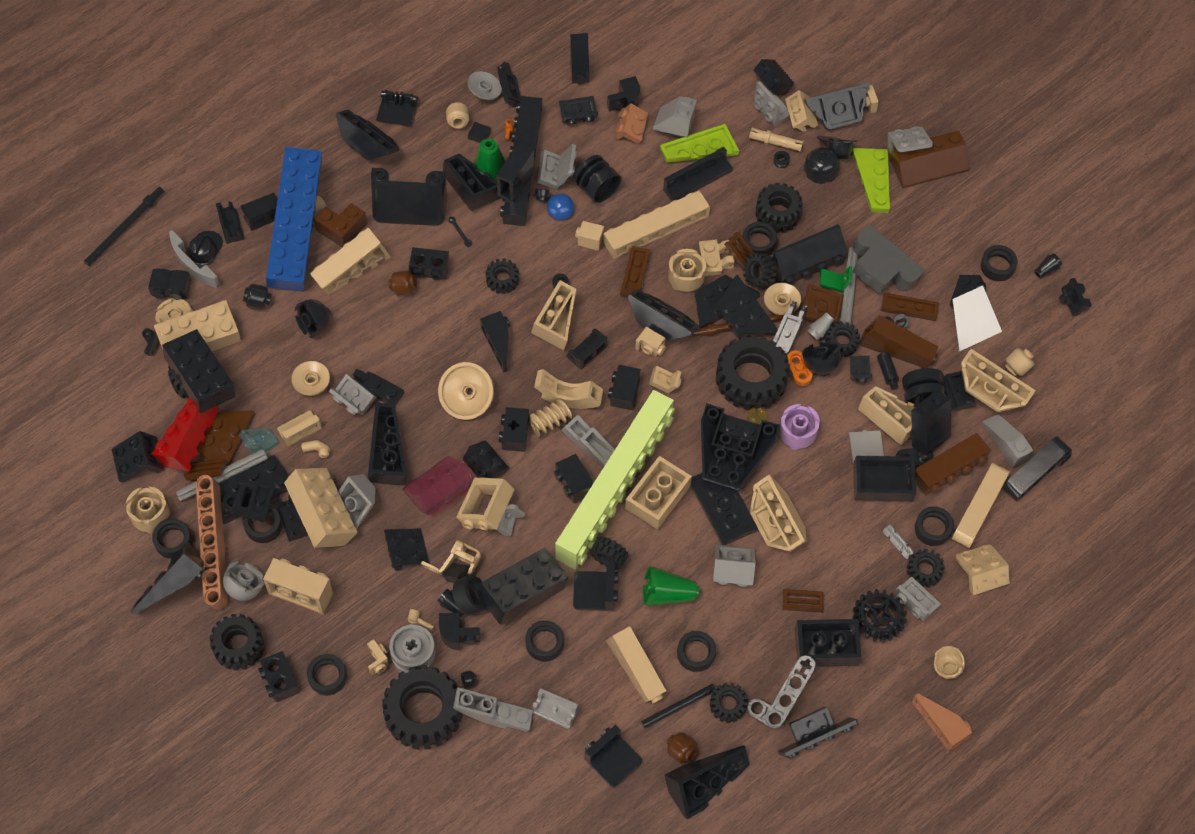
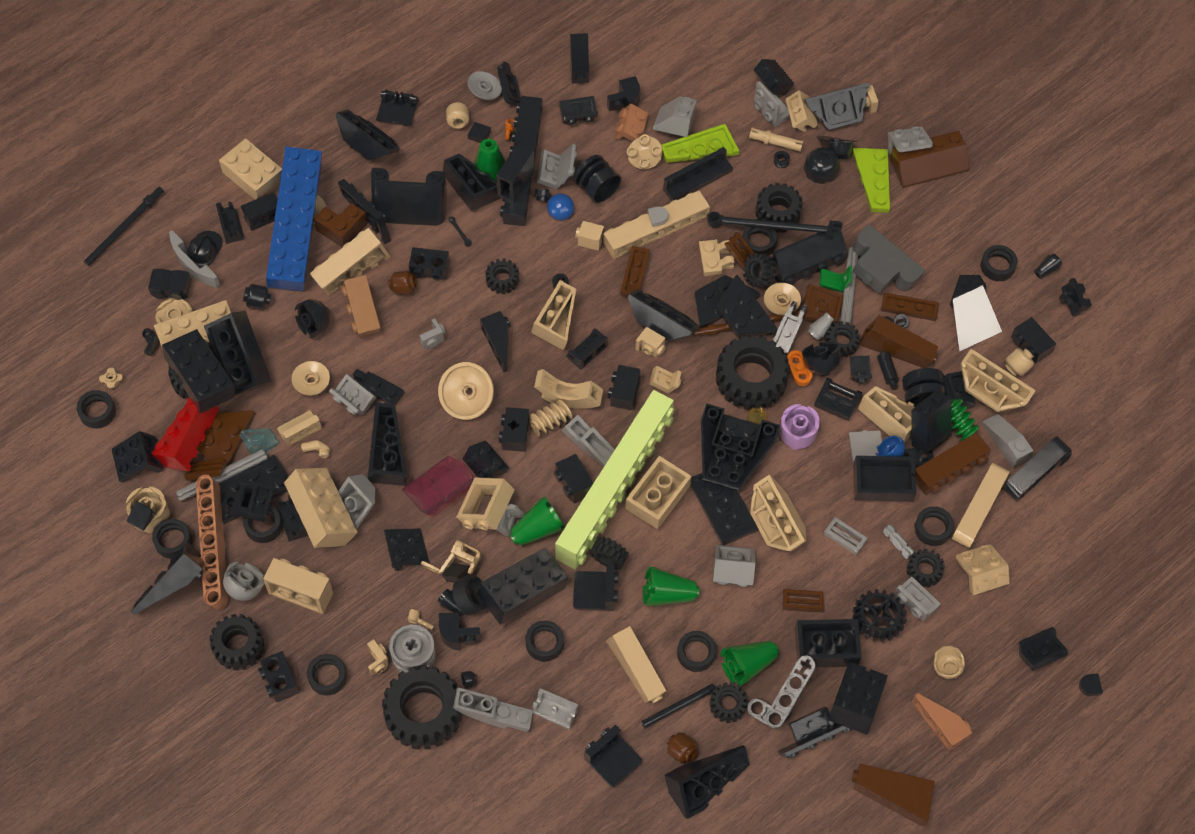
(93, 396): none -> black tyre
(111, 383): none -> tan plate
(140, 516): none -> black slope
(238, 351): none -> black slope
(251, 170): none -> tan brick
(361, 306): none -> medium nougat wedge
(373, 216): none -> black wing
(433, 337): none -> light grey bracket
(536, 524): none -> green cone
(644, 152): none -> tan dish
(658, 216): none -> light grey tile
(686, 270): tan brick -> none
(747, 660): none -> green cone
(832, 230): none -> black hinge
(836, 403): none -> black plate
(855, 550): none -> light grey tile
(858, 698): none -> black piece
(891, 447): none -> blue hair
(897, 791): none -> reddish brown slope
(961, 420): none -> green piece
(1032, 337): none -> black brick
(1041, 649): none -> black bracket
(1090, 685): none -> black tile

